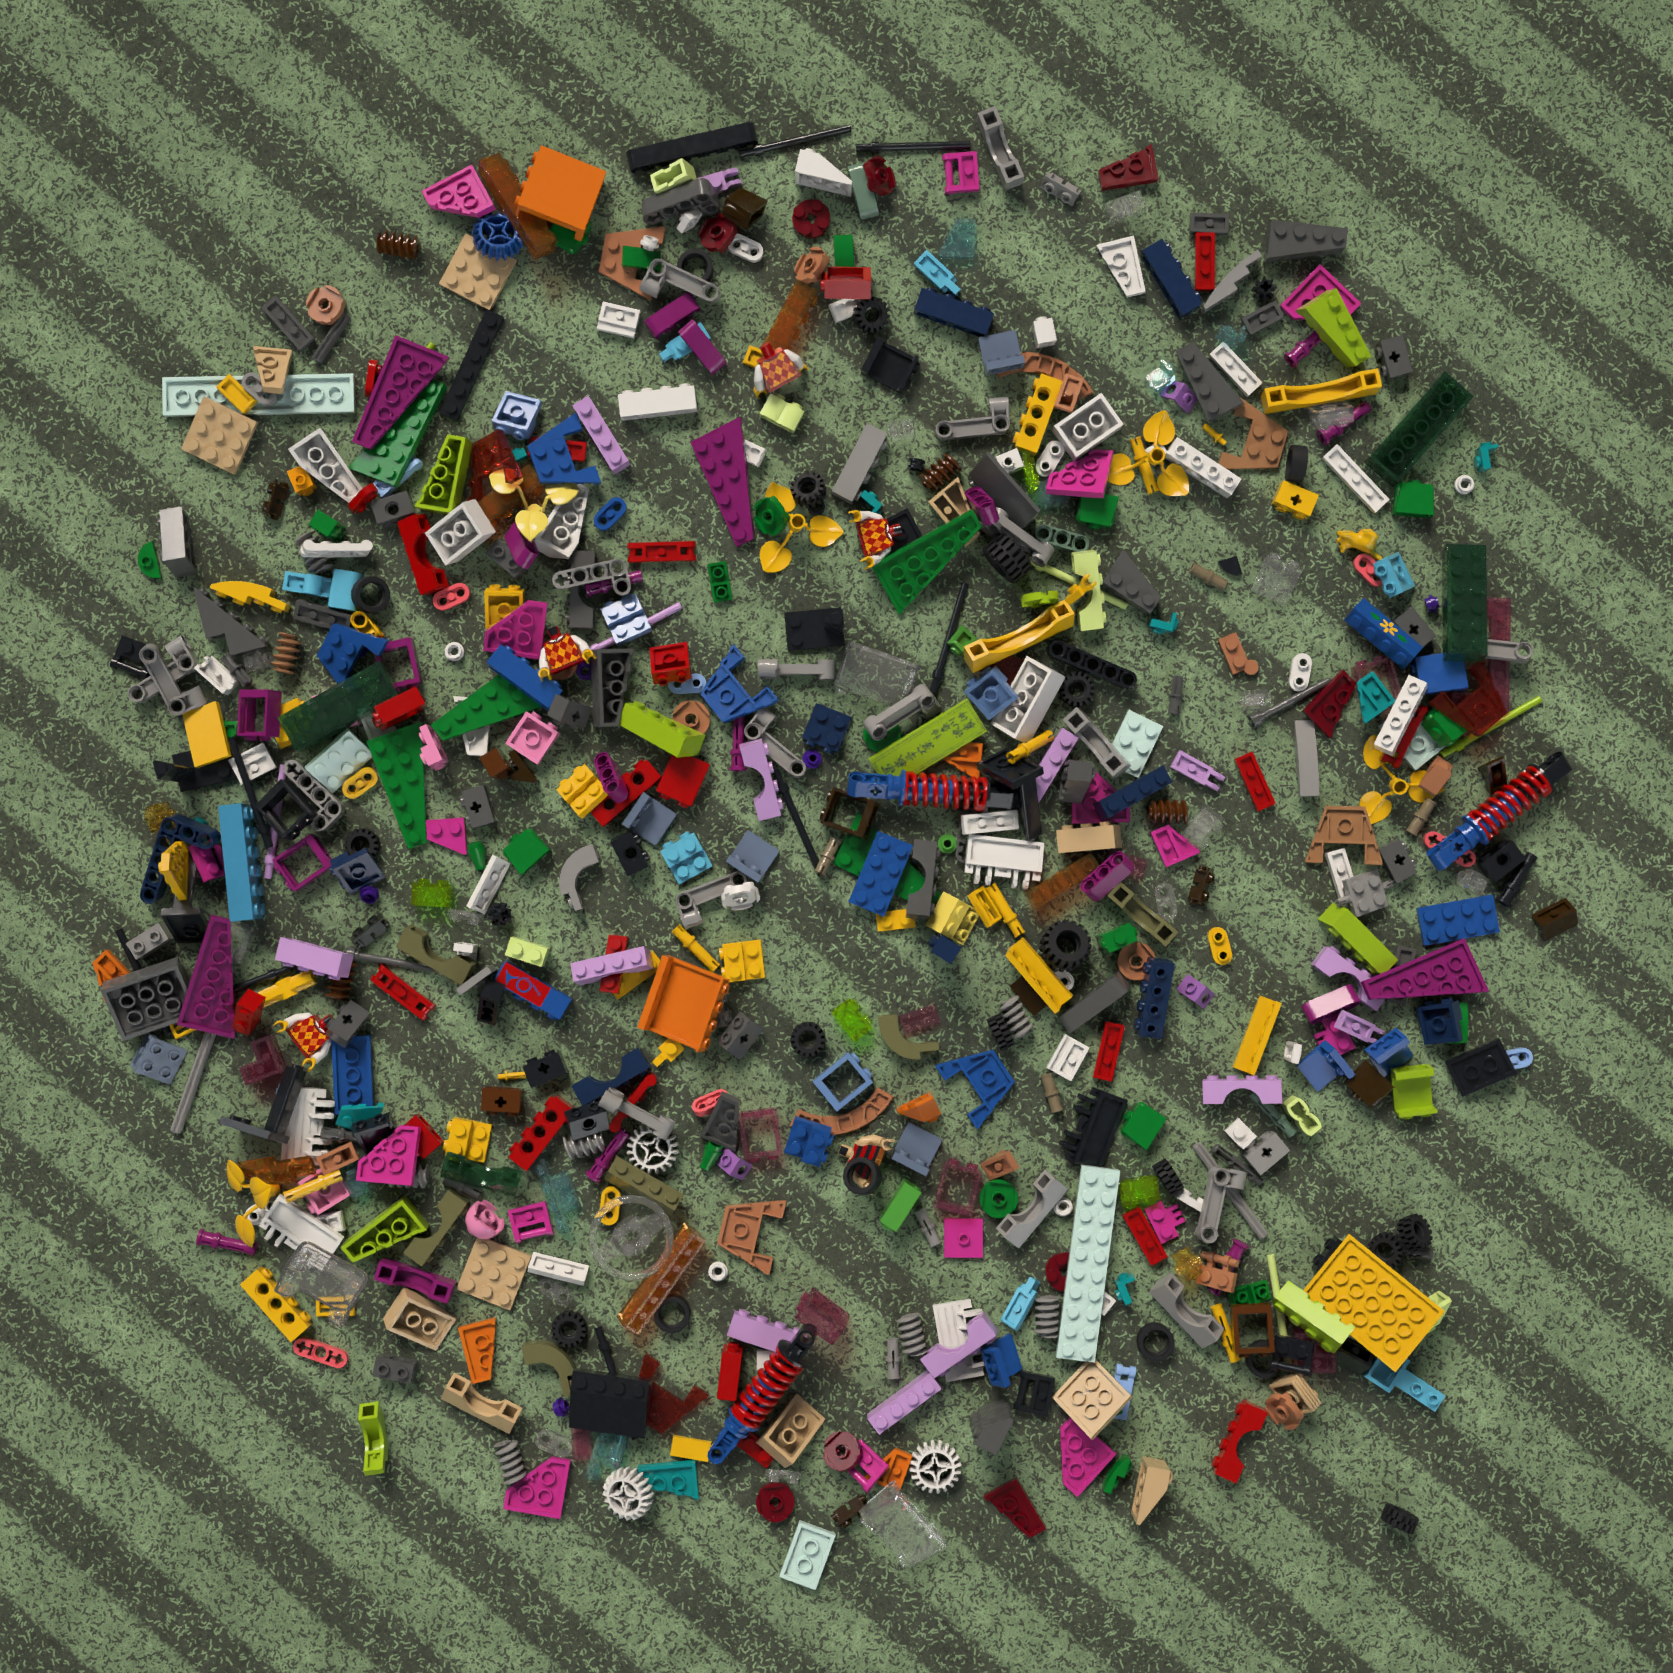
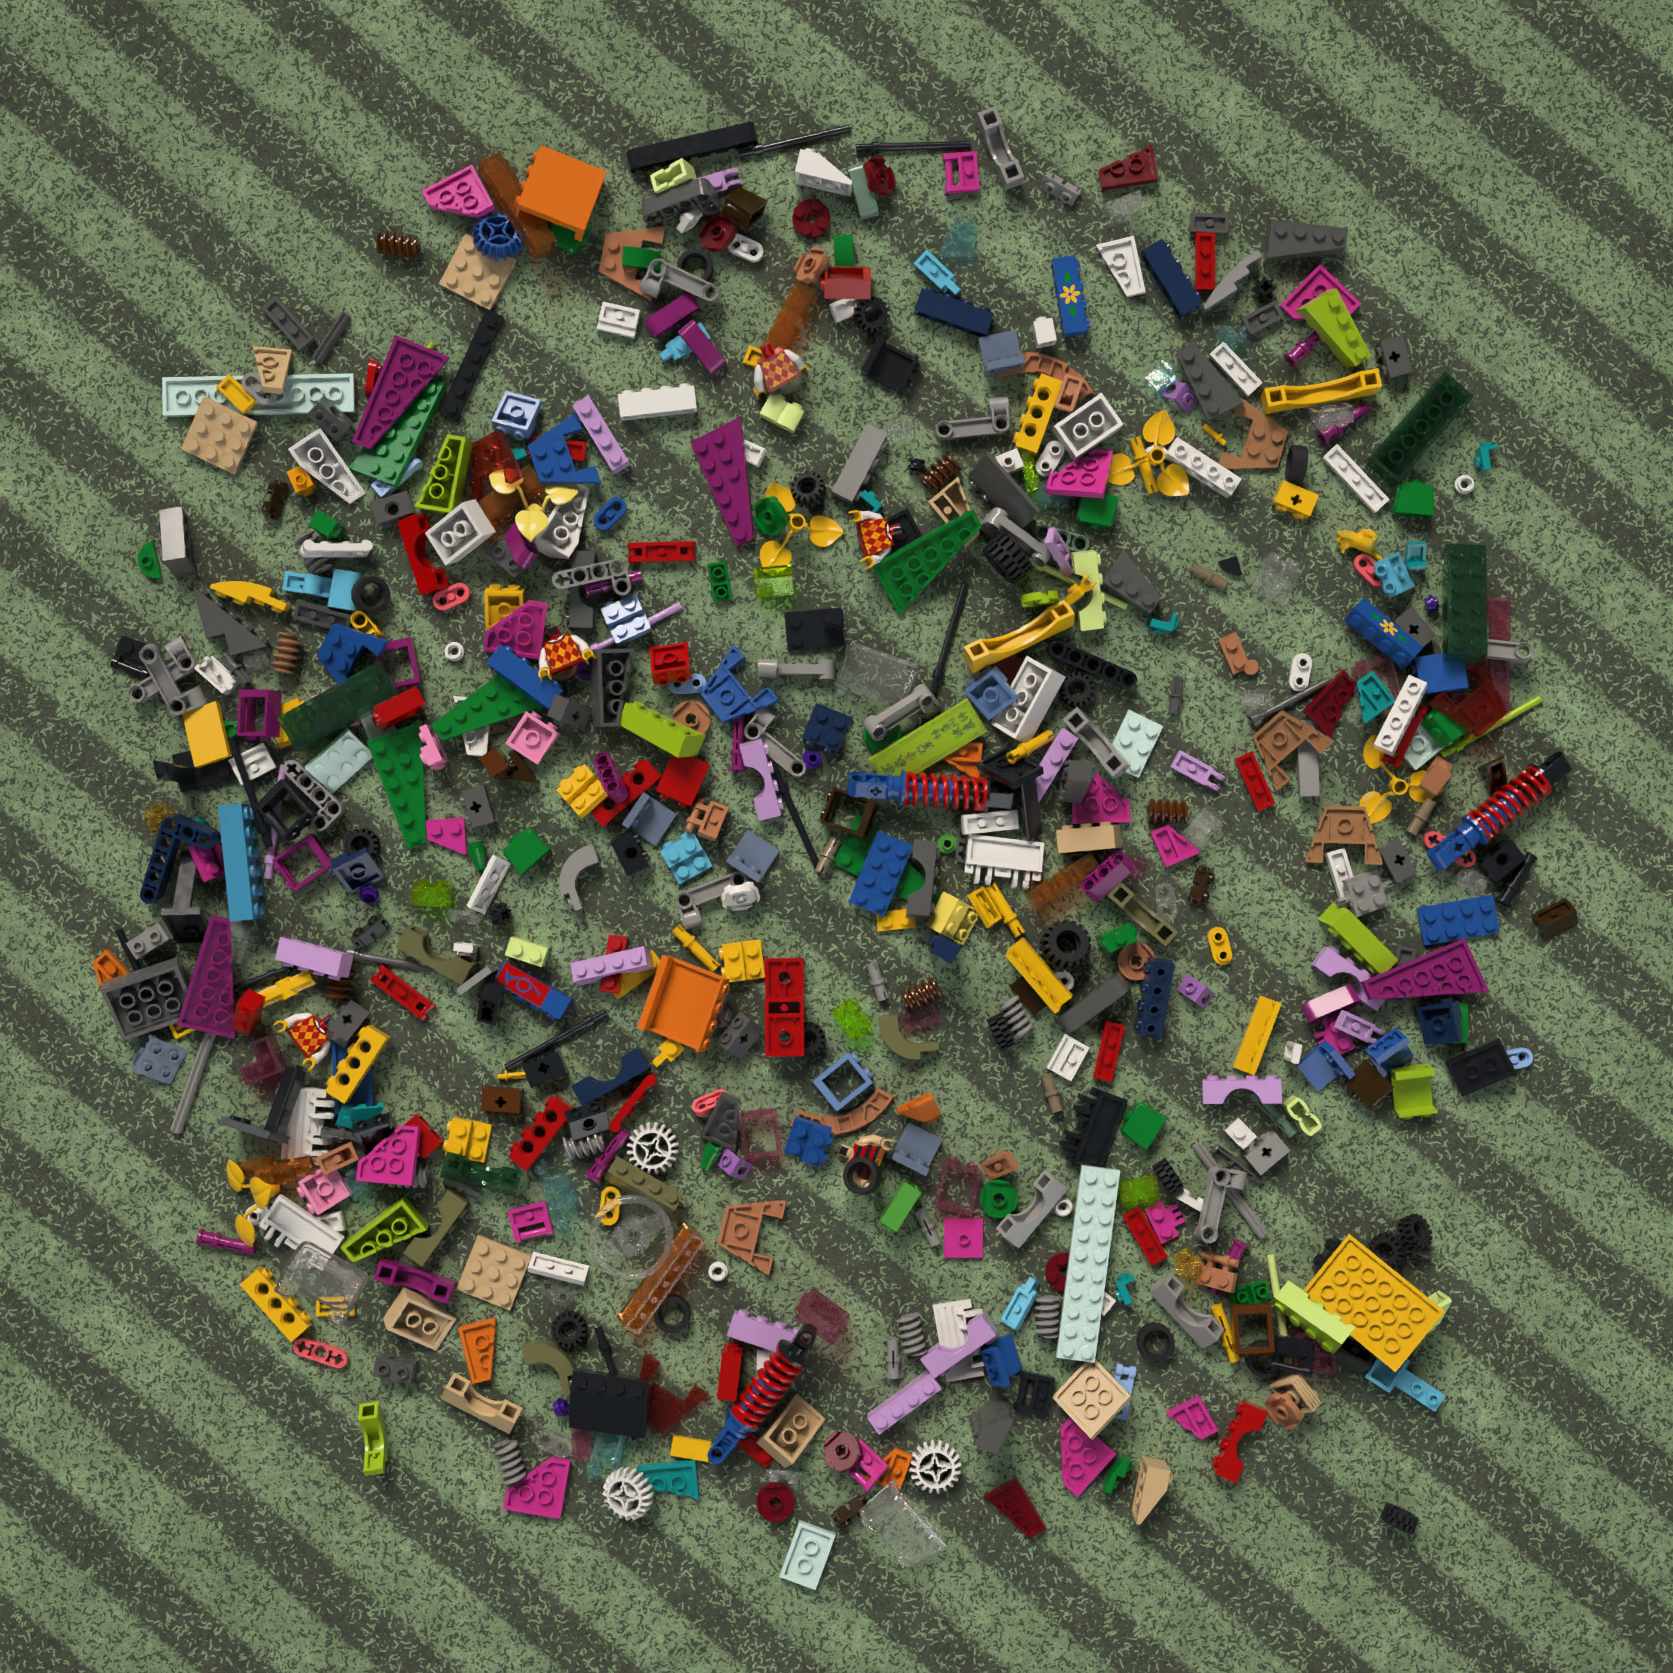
(175, 868): yellow plate -> none
(312, 1186): yellow pin -> none
(329, 418): none -> dark grey brick
(334, 309): nougat plate -> none
(360, 782): yellow plate -> none
(365, 495): red plate -> none
(377, 1040): none -> yellow brick
(482, 1220): bright pink cylinder -> none
(588, 1021): none -> black bar
(613, 1101): light grey piece -> none
(649, 243): white plate -> none
(712, 821): none -> nougat plate
(773, 581): none -> clear neon green brick
(784, 1007): none -> red bracket
(877, 981): none -> light grey pin
(921, 994): none -> reddish brown piece
(960, 639): bright green bracket -> none
(982, 505): magenta beam -> none
(987, 1077): blue wing -> none
(1059, 550): none -> lavender hinge
(1069, 296): none -> blue brick
(1132, 793): dark blue arch -> none
(1194, 1417): none -> dark pink wing
(1280, 738): none -> medium nougat wing
(1416, 555): none -> teal bracket

